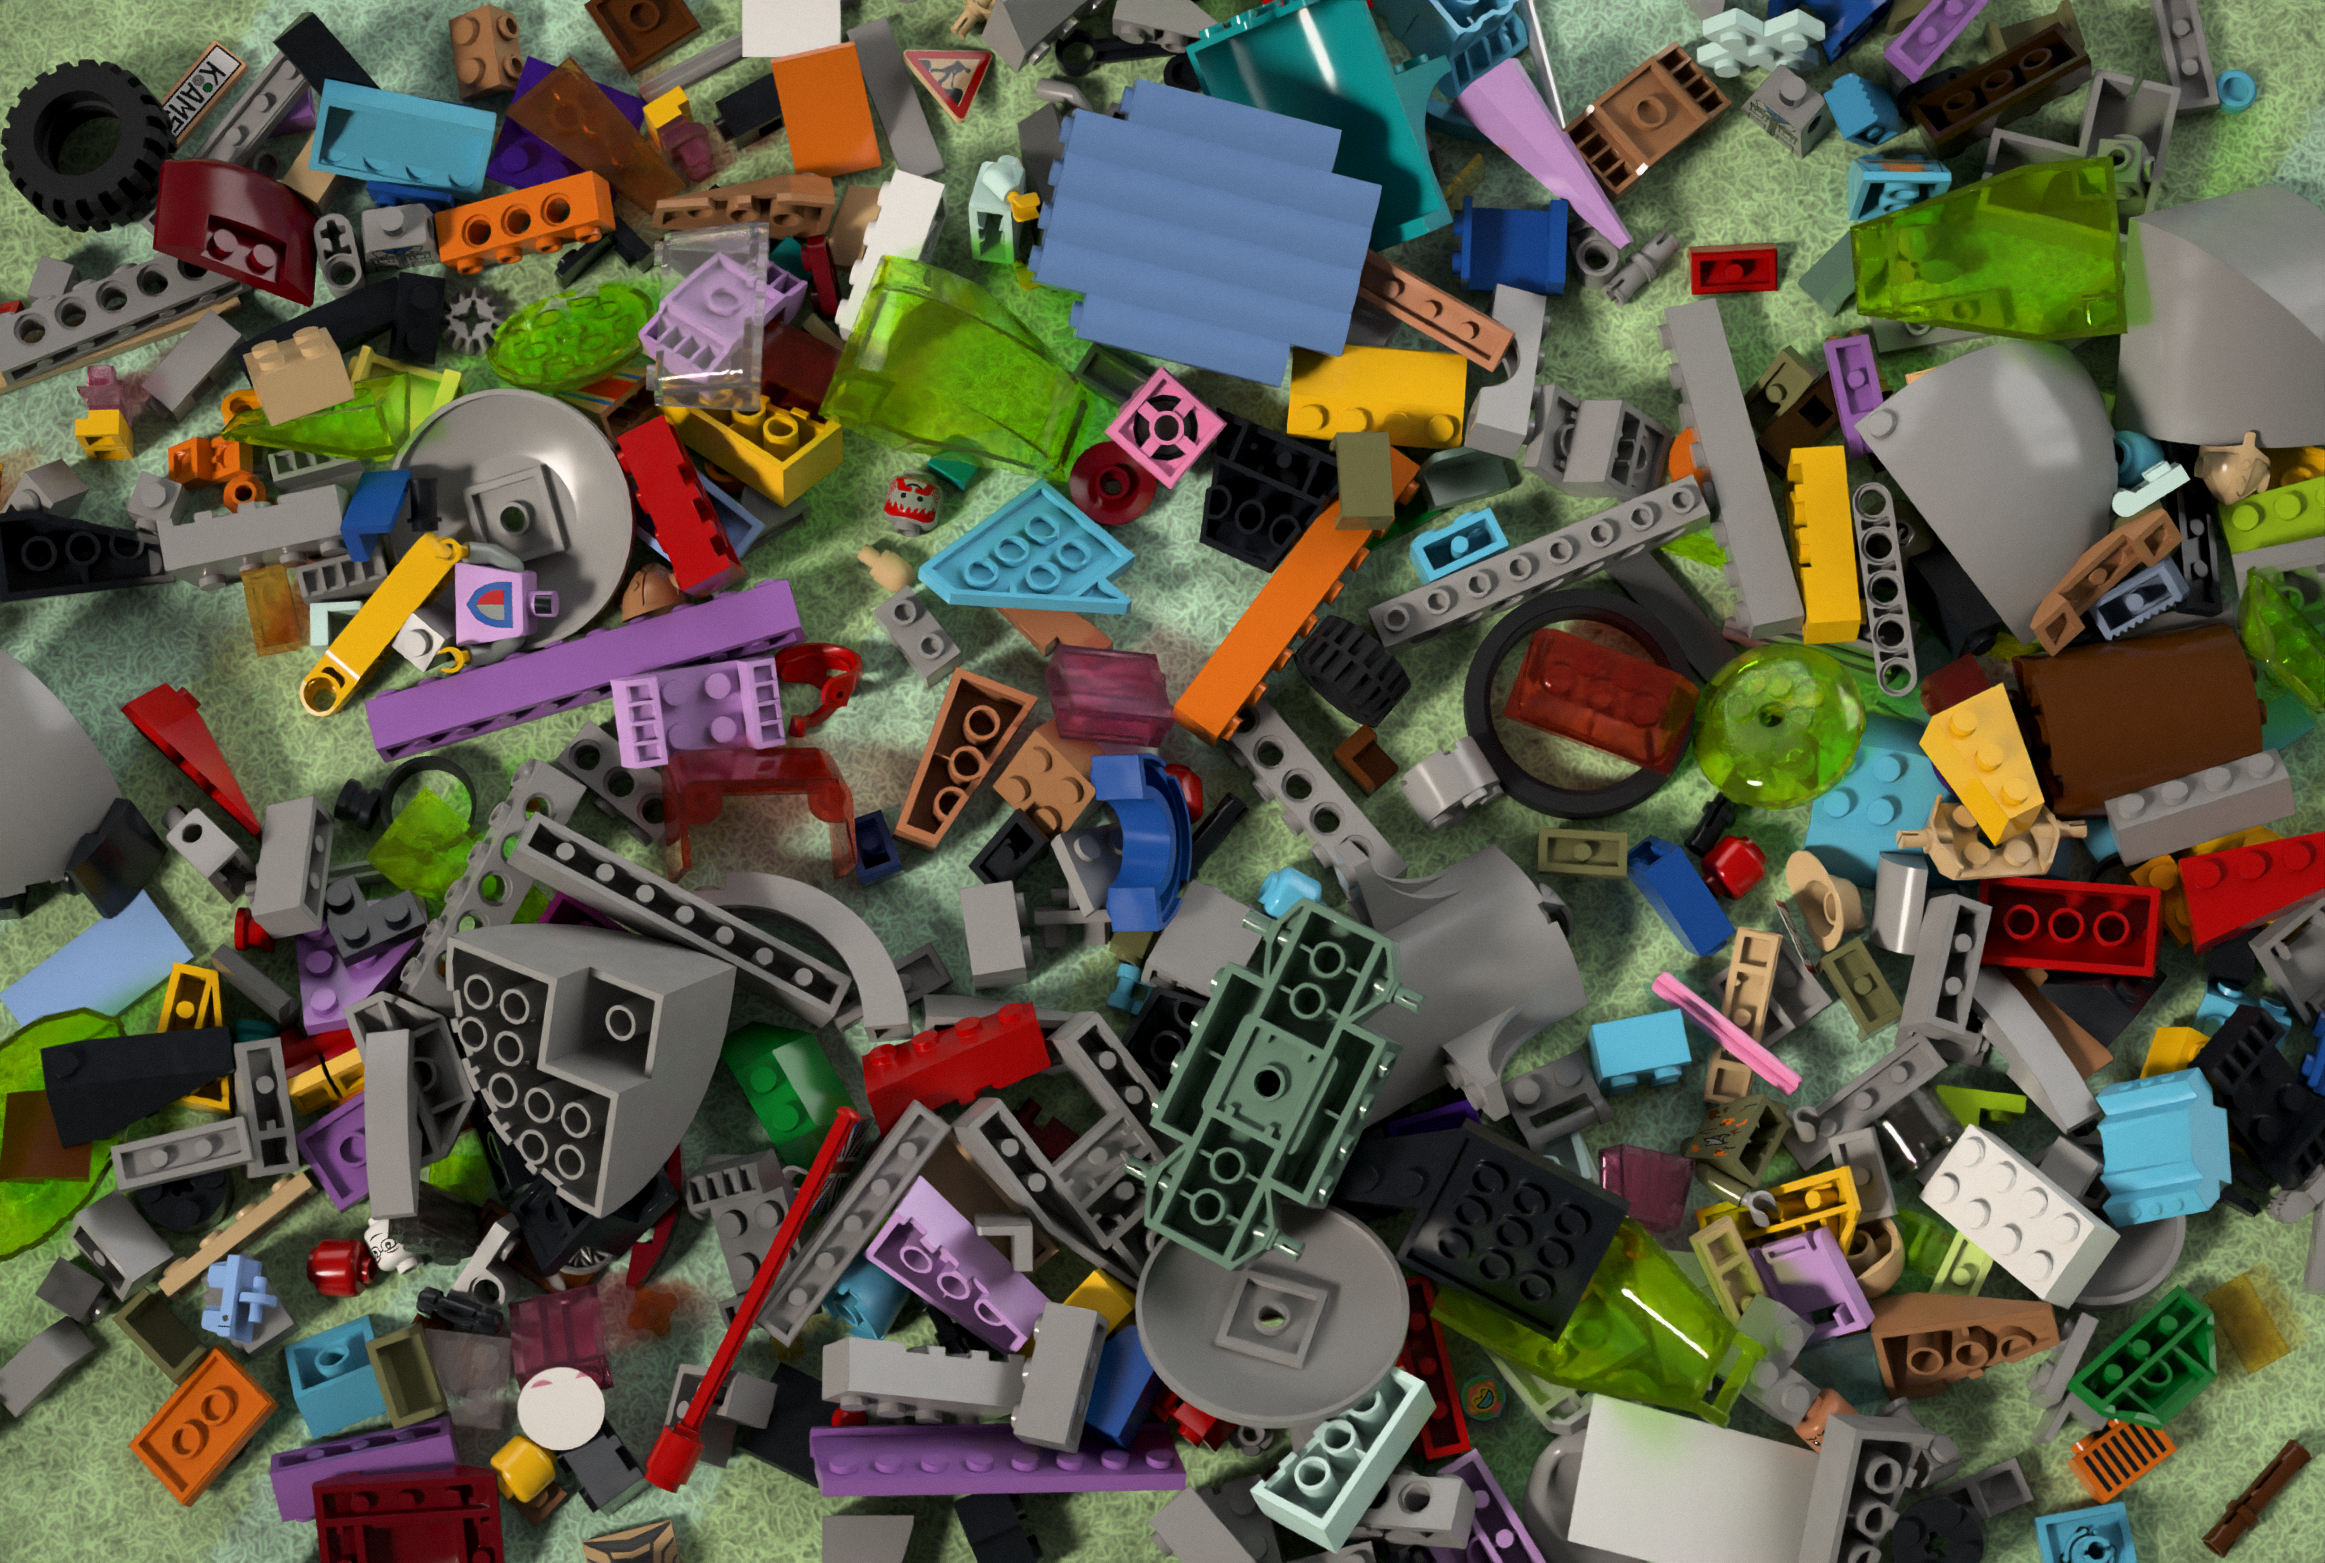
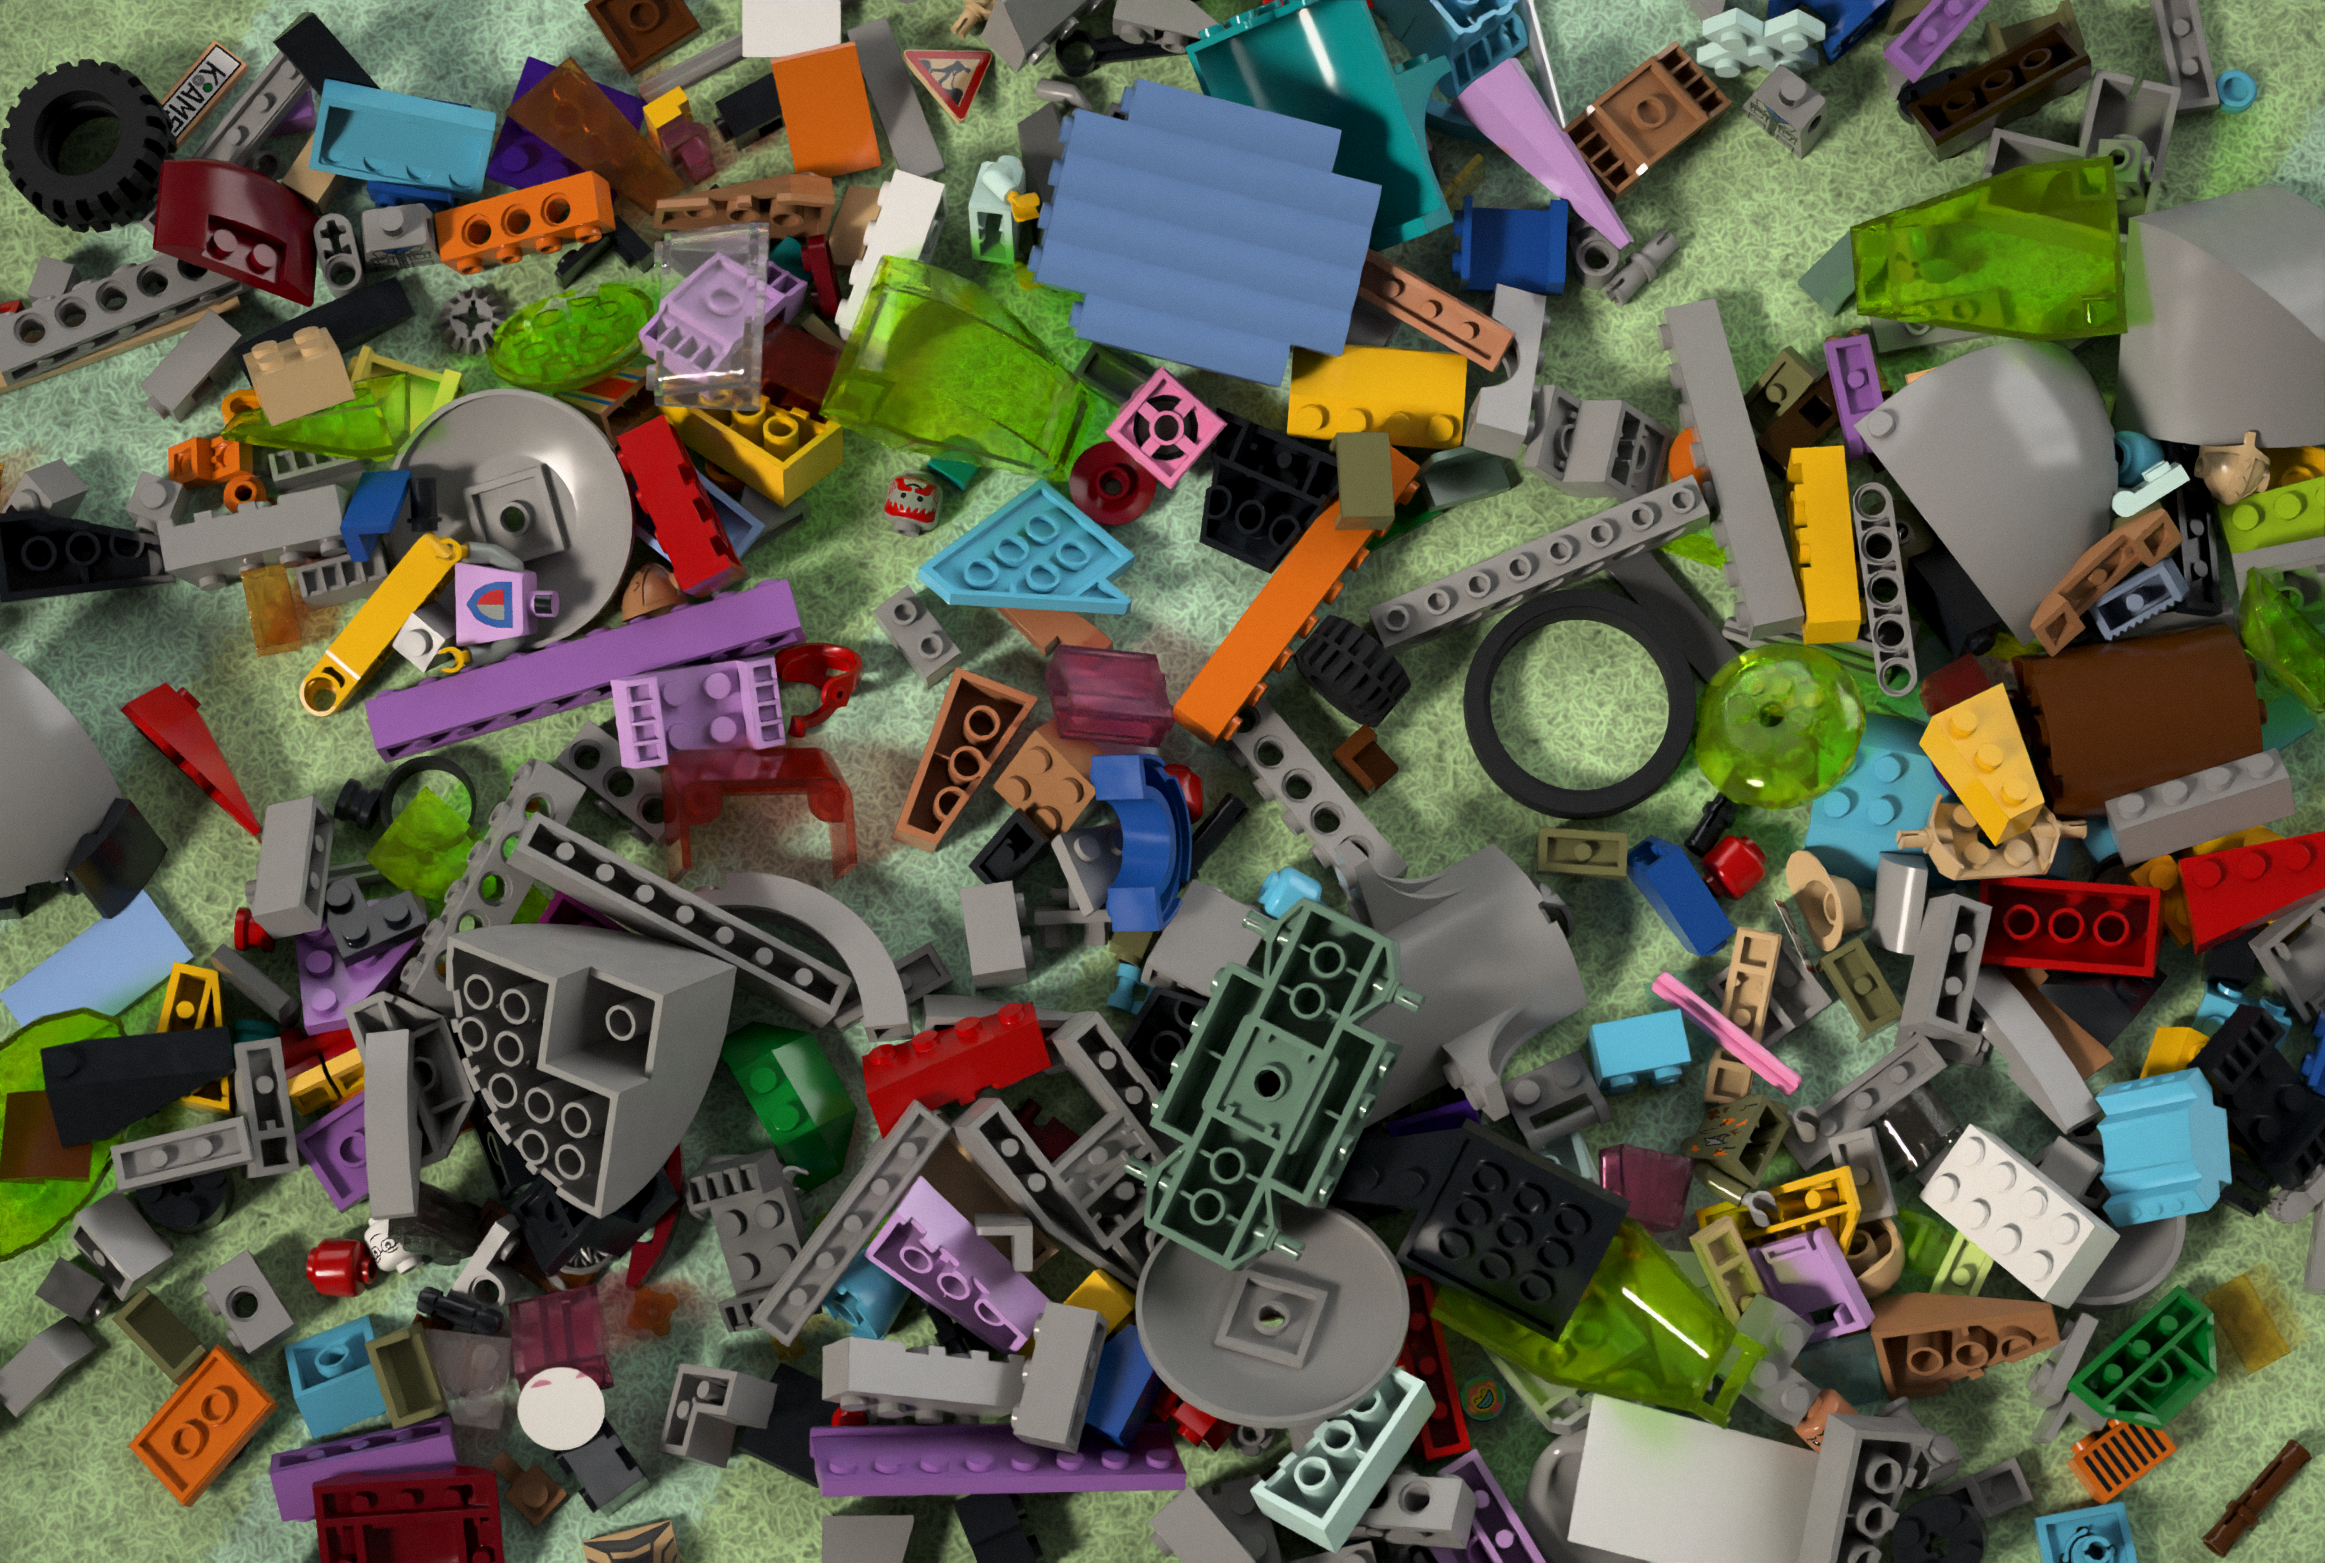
(110, 421): hips -> none
(209, 851): light grey torso -> none
(241, 1298): light blue hips -> none
(252, 1223): tan plate -> none
(328, 621): light aqua panel -> none
(417, 318): black plate -> none
(461, 1176): clear neon green panel -> none
(486, 52): medium nougat bracket -> none
(523, 1468): yellow head -> none
(679, 1446): red flag -> none
(875, 851): dark blue slope -> none
(887, 568): tan cylinder -> none
(1180, 74): black tile -> none
(1449, 784): light grey brick -> none
(1458, 546): medium azure brick -> none
(1603, 700): clear red windscreen -> none
(1733, 268): red slope -> none
(1863, 111): dark azure brick -> none
(1888, 185): medium azure slope -> none
(1971, 1103): lime slope -> none

